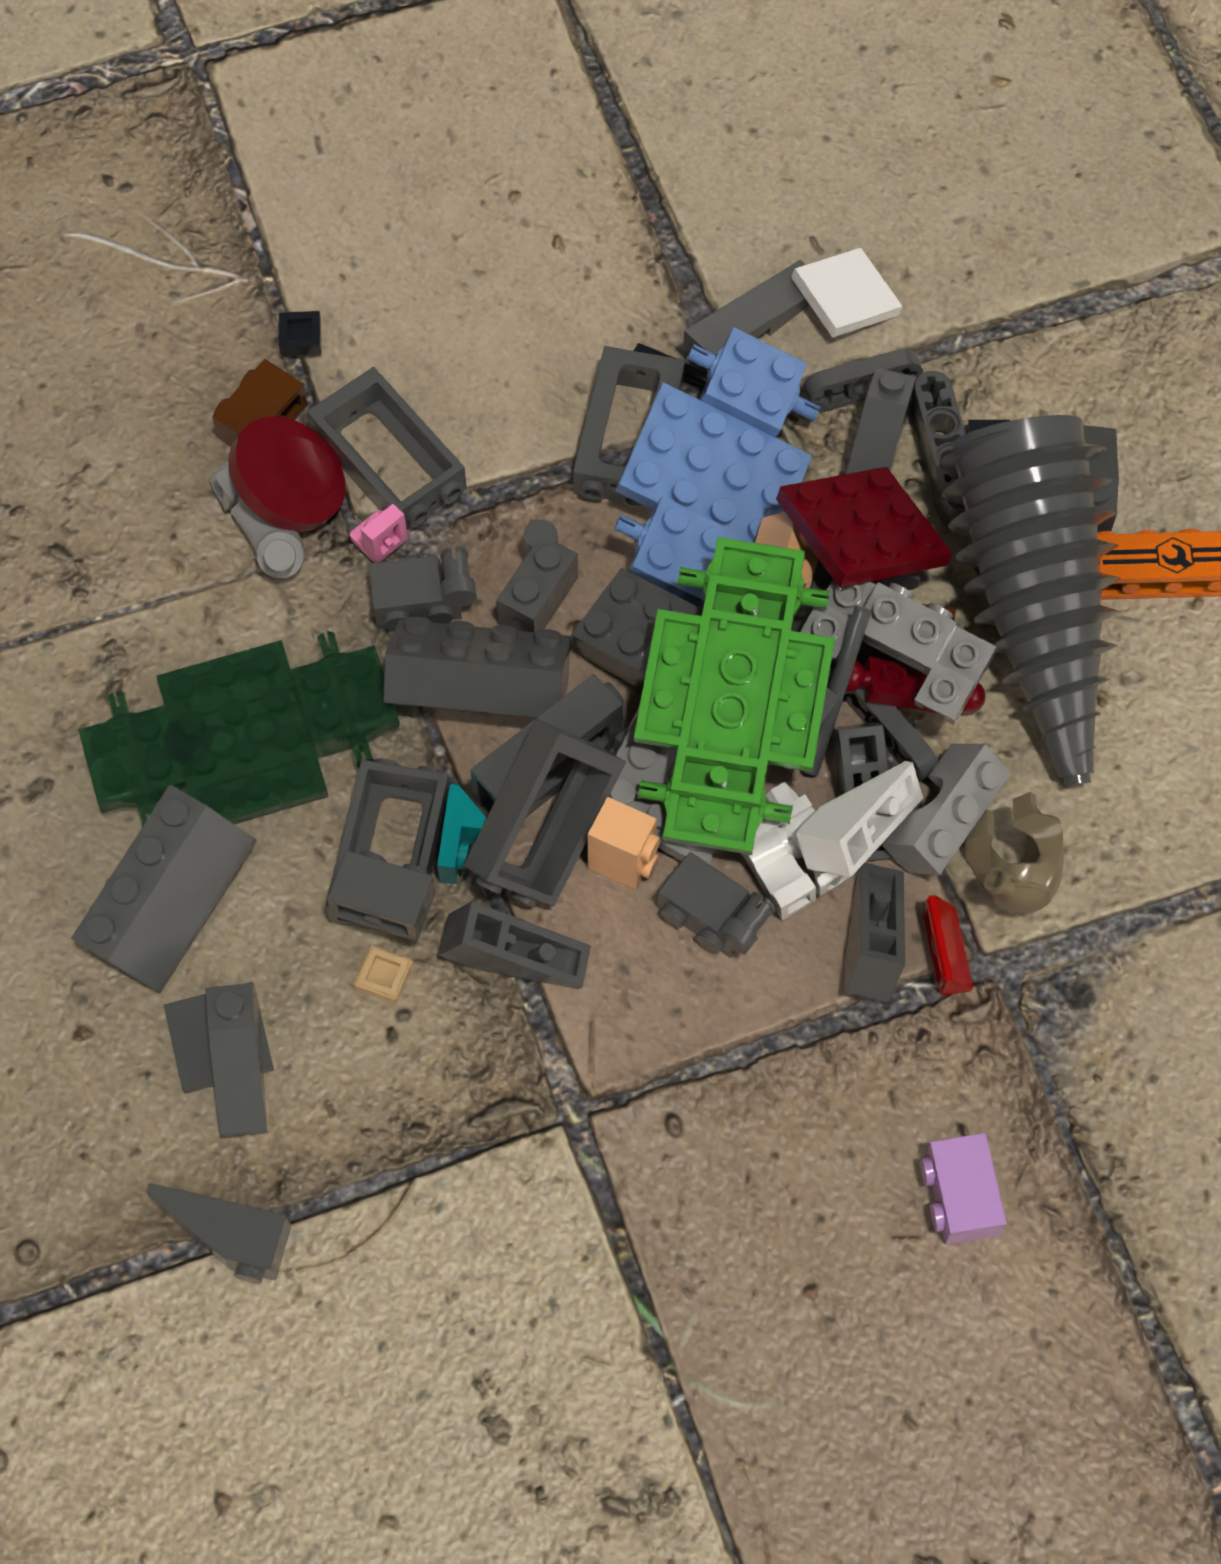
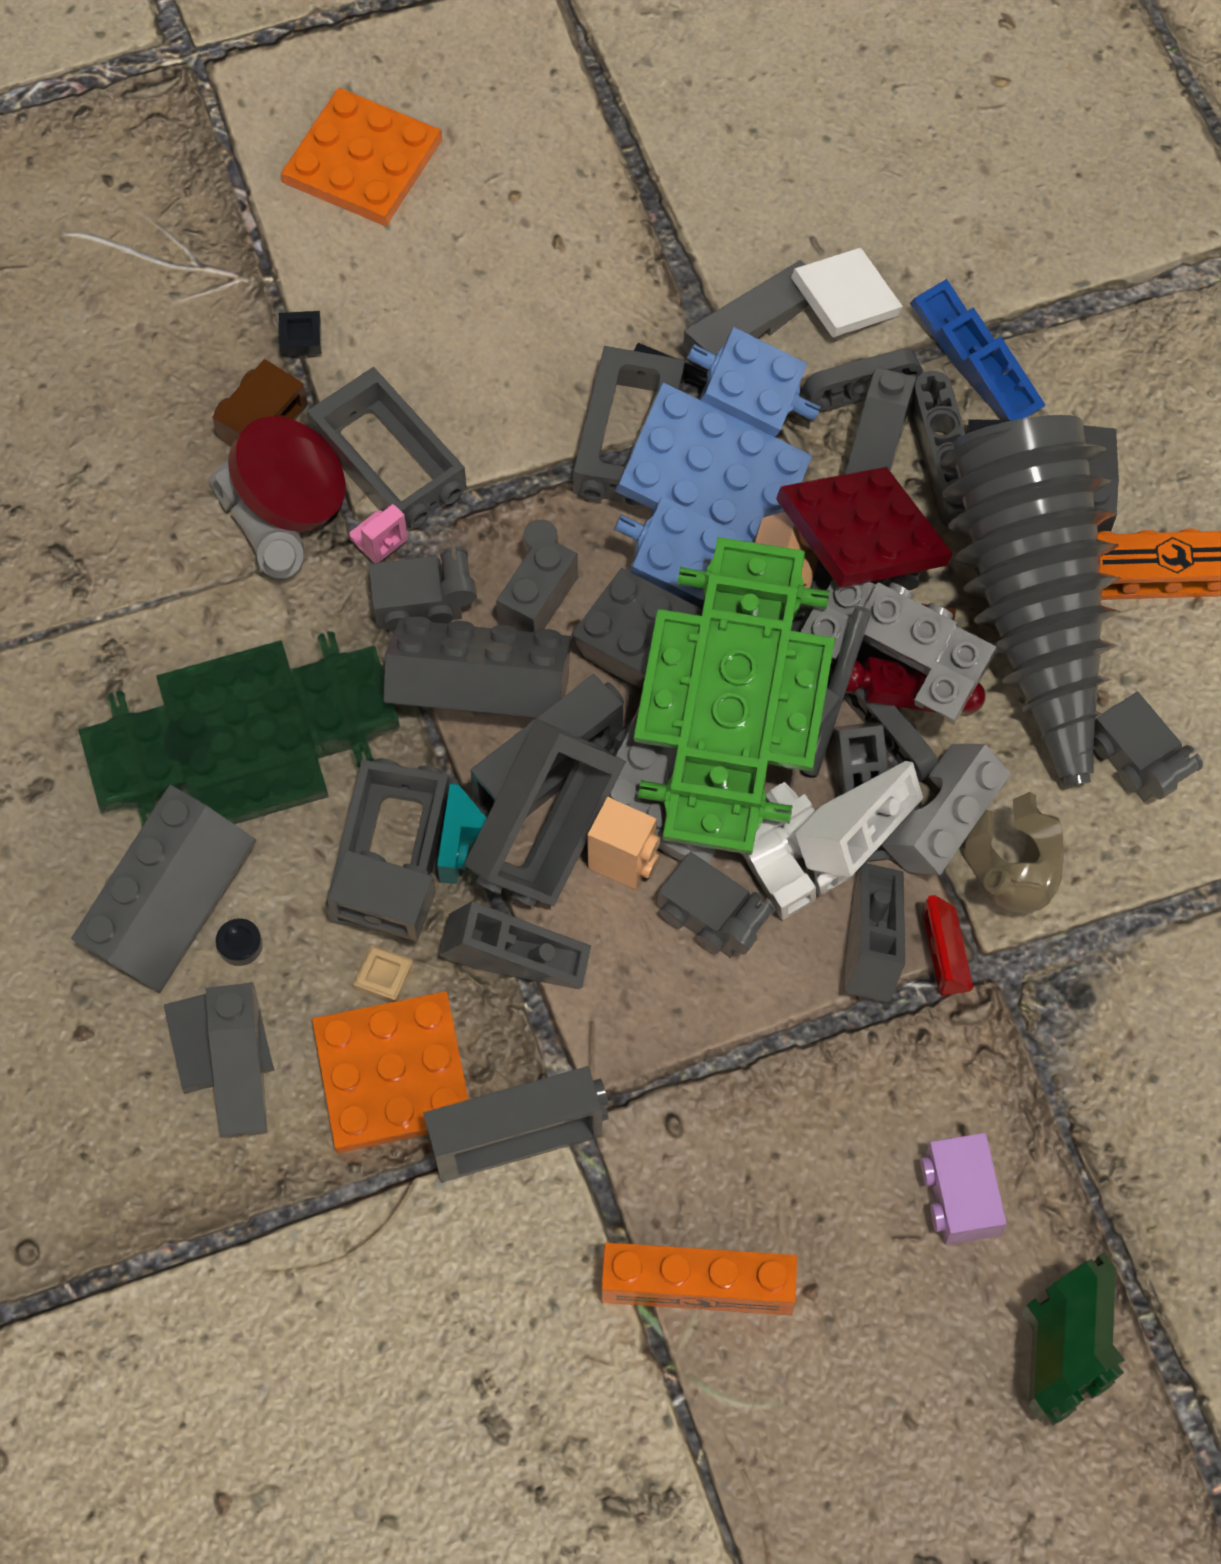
(236, 1234): dark grey slope -> none
(239, 942): none -> black tile
(361, 156): none -> orange plate
(388, 1068): none -> orange plate
(516, 1123): none -> dark grey piece
(699, 1279): none -> orange brick
(976, 354): none -> blue slope
(1073, 1340): none -> dark green brick
(1143, 749): none -> dark grey hinge

